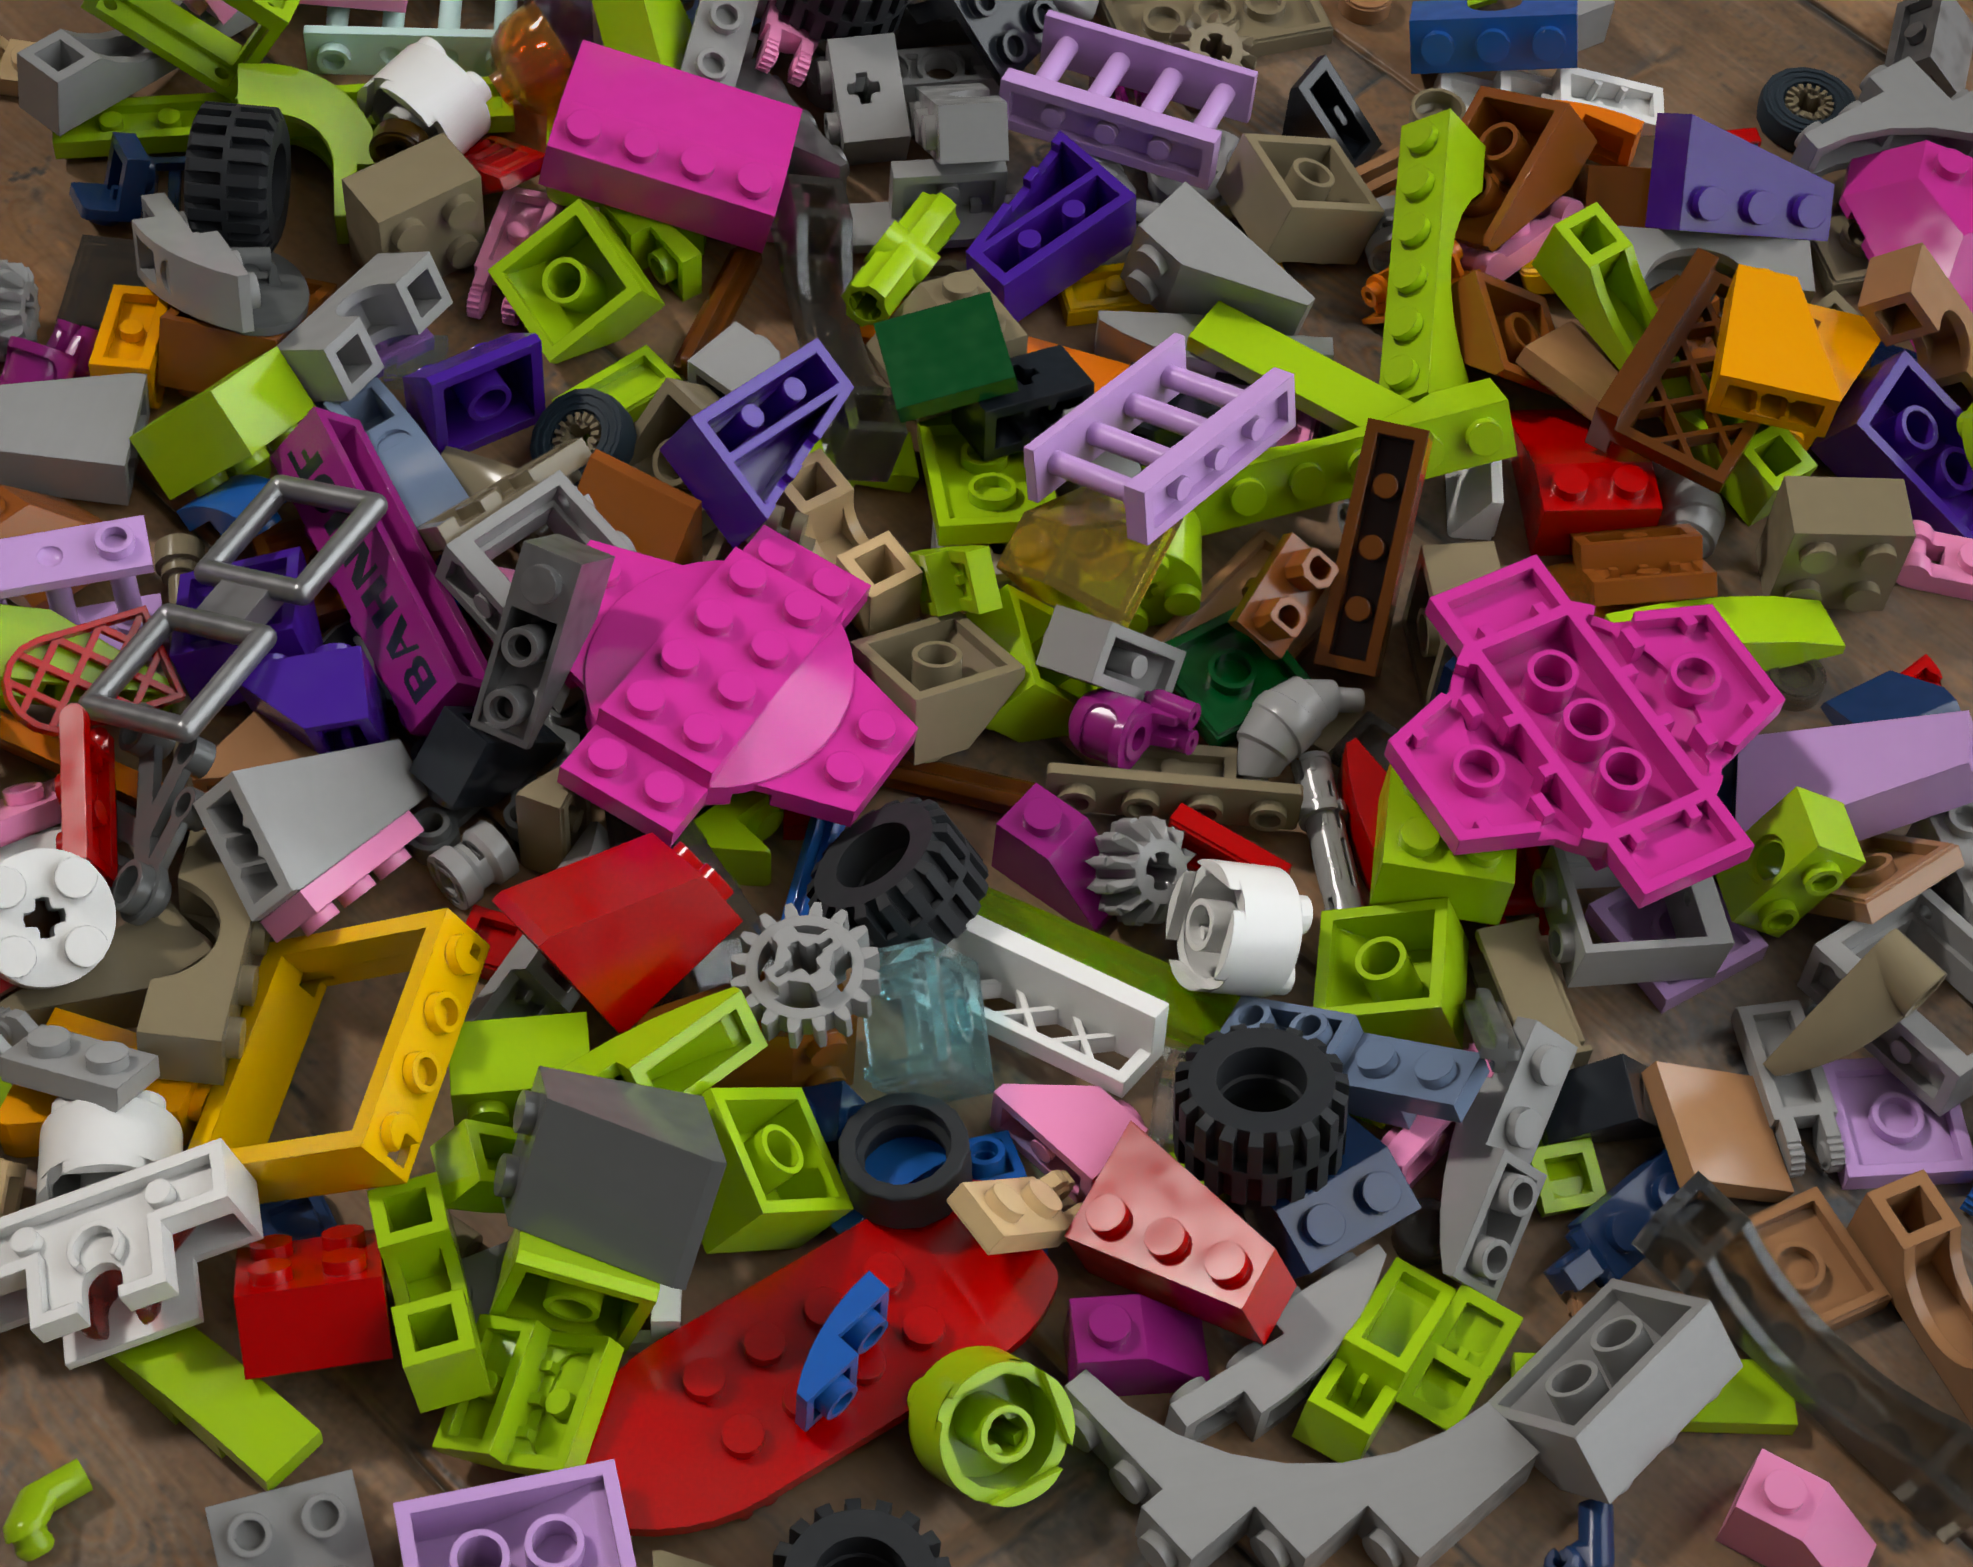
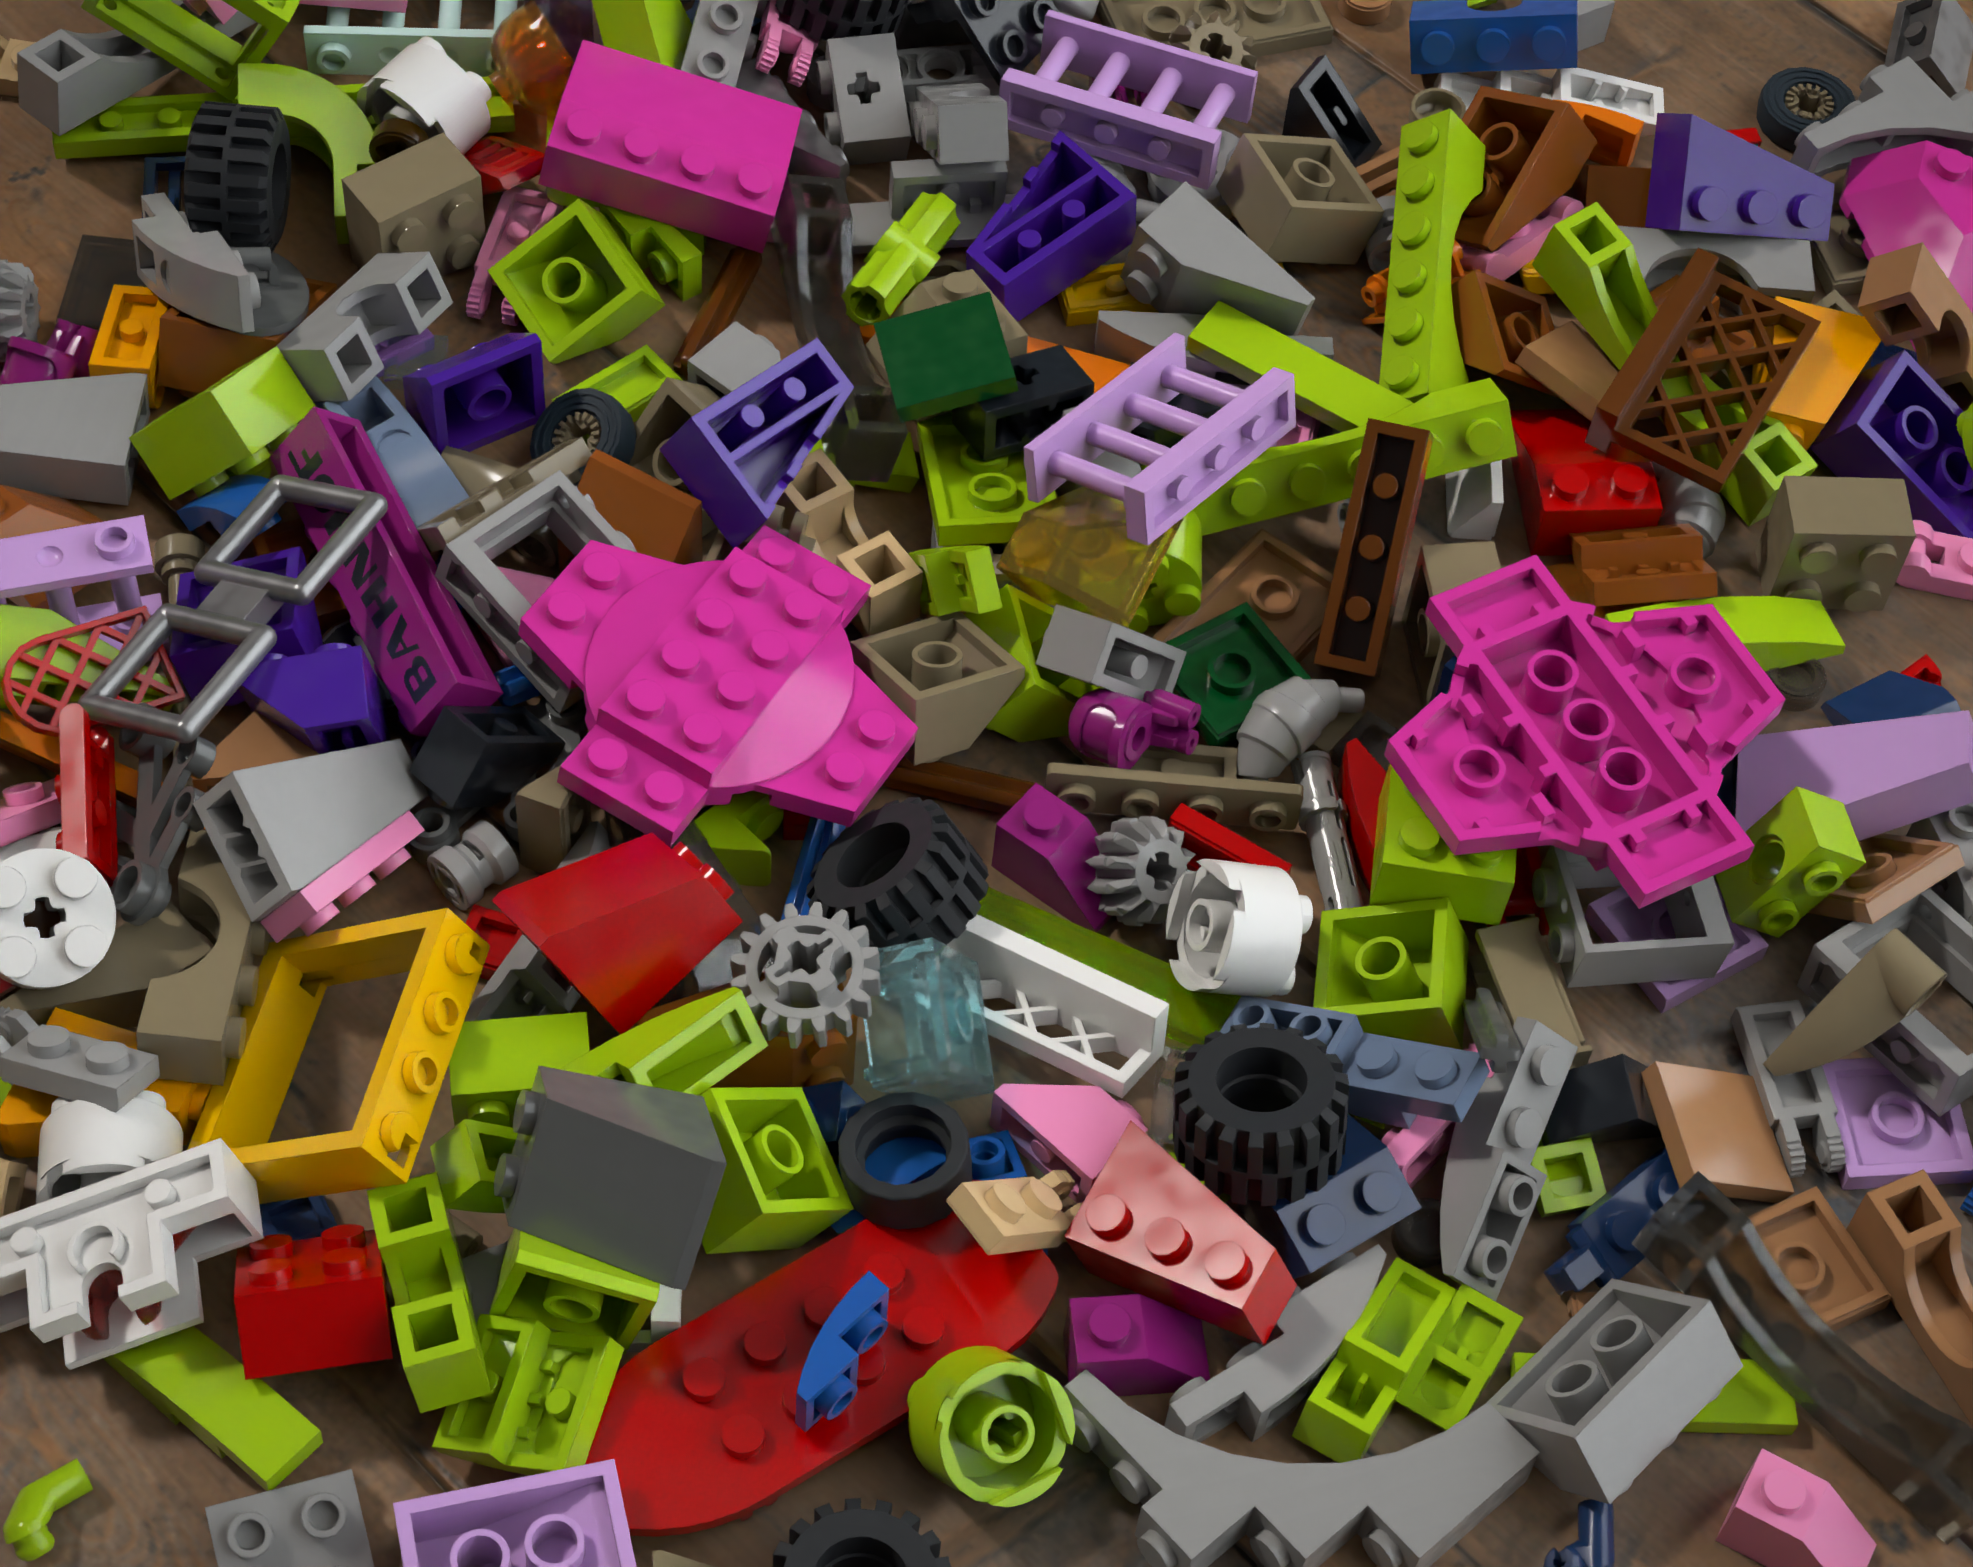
(126, 179): dark blue bracket -> none
(540, 635): flat silver slope -> none
(1283, 595): dark orange hips -> none
(1772, 356): light orange slope -> none

